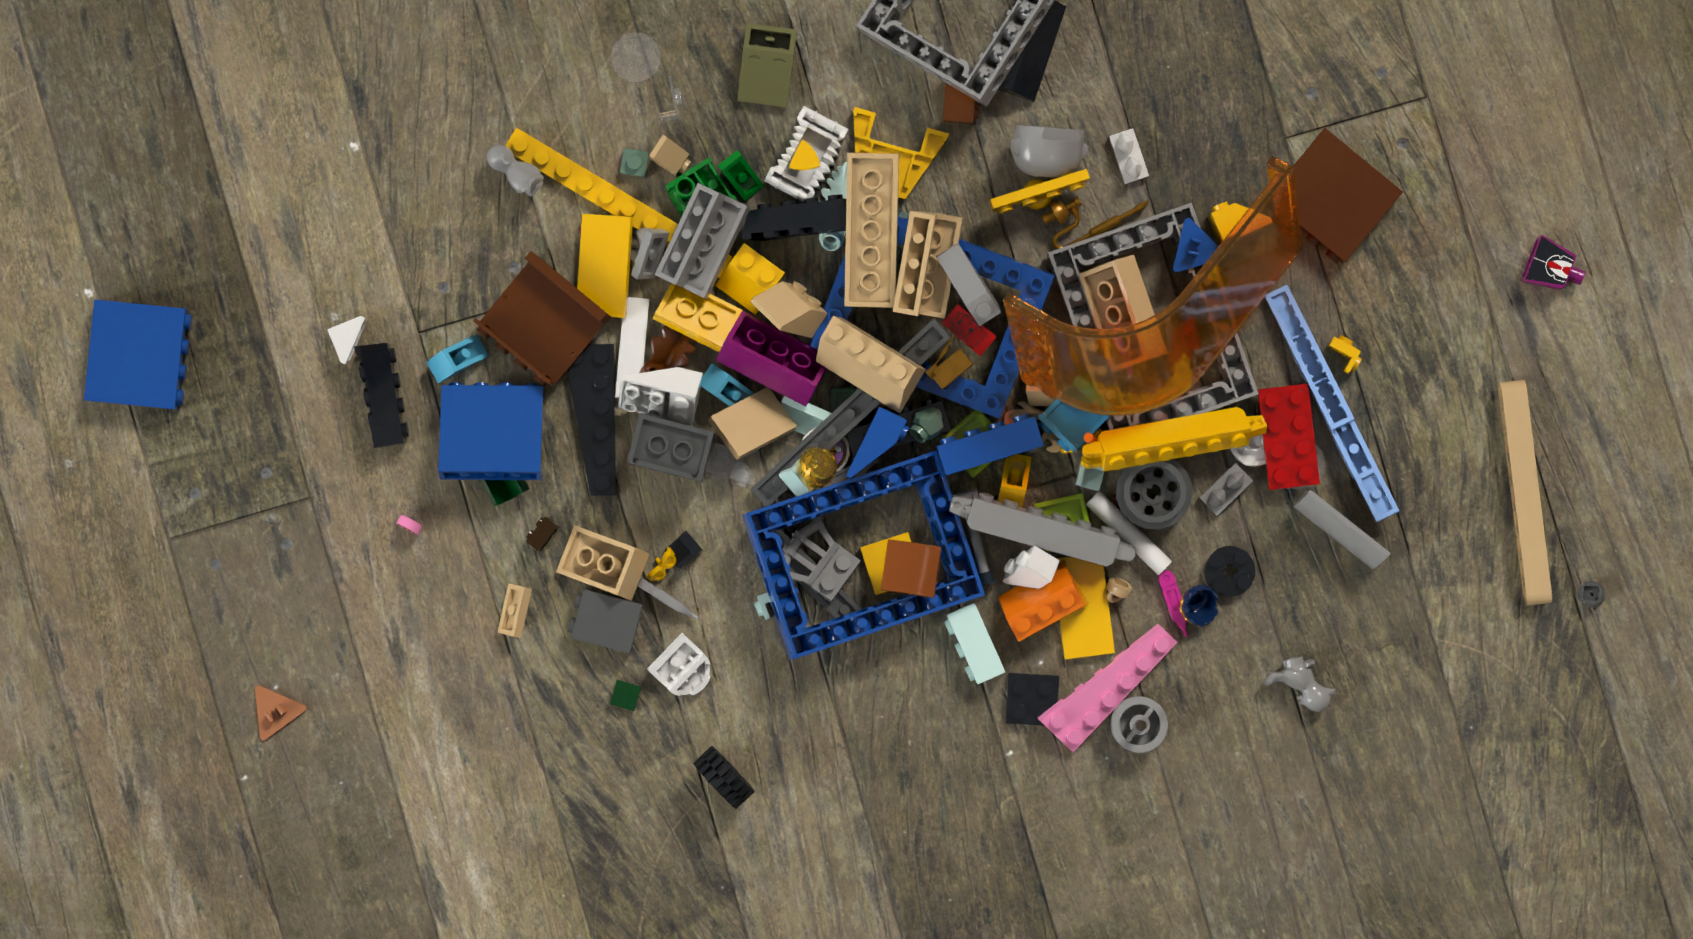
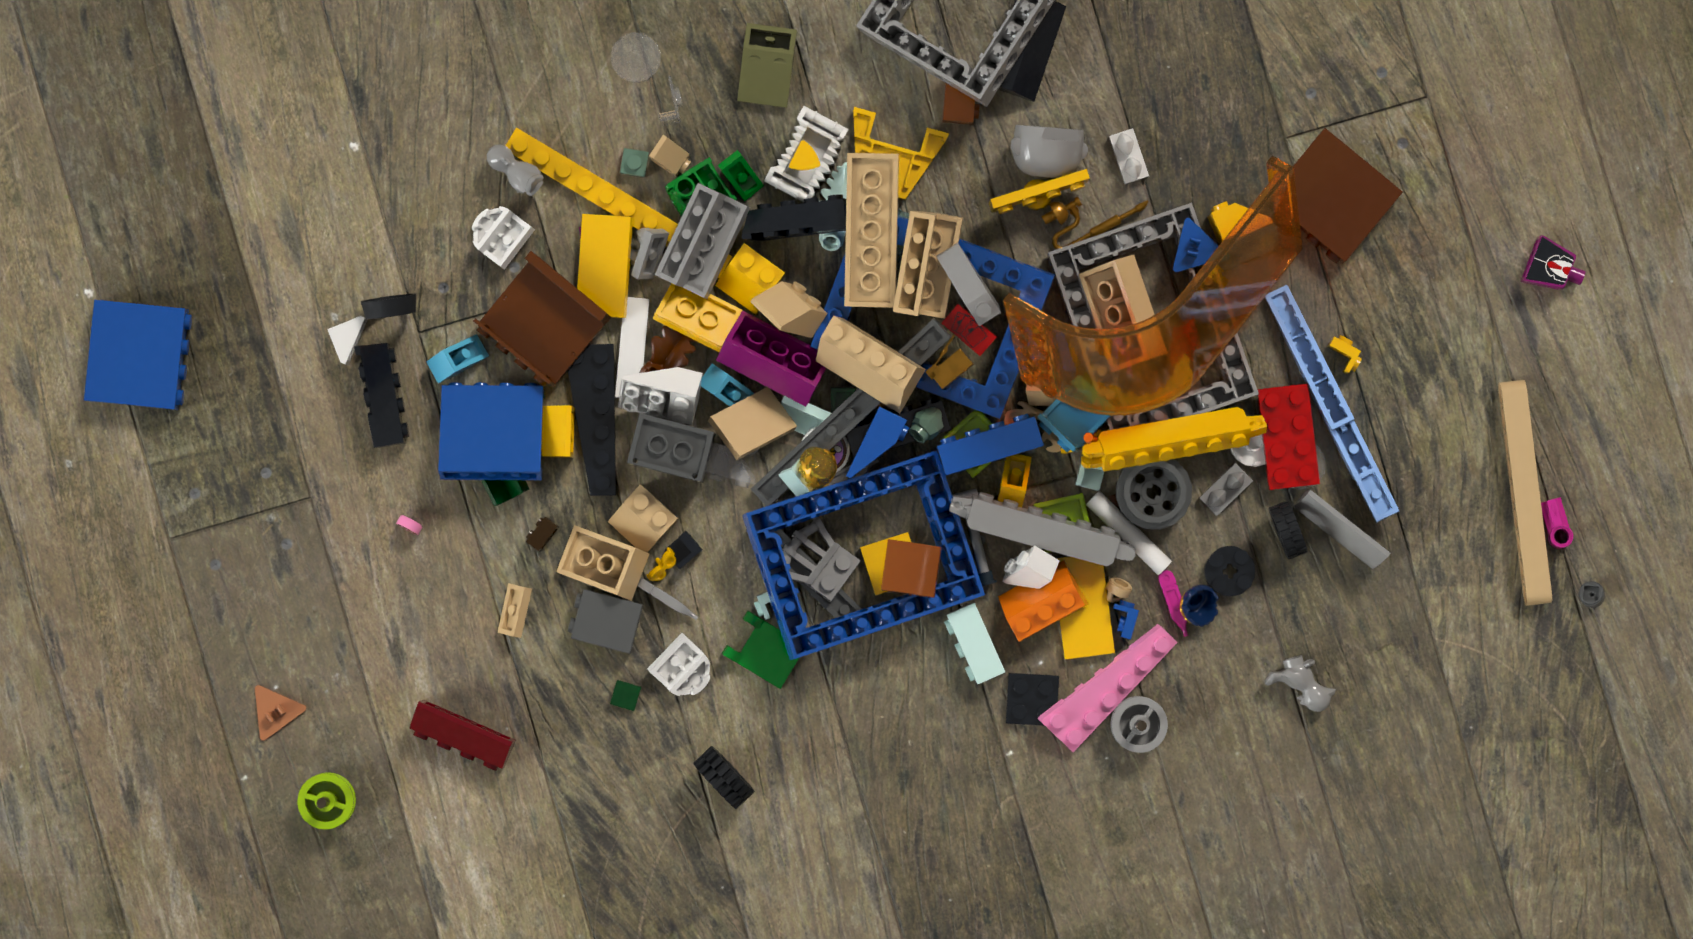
(326, 800): none -> lime wheel
(389, 306): none -> black tyre
(462, 734): none -> dark red slope
(500, 234): none -> white slope
(558, 431): none -> yellow slope
(643, 519): none -> tan slope
(763, 652): none -> green flag
(1126, 624): none -> blue bracket
(1288, 530): none -> black tyre
(1554, 520): none -> dark pink piece

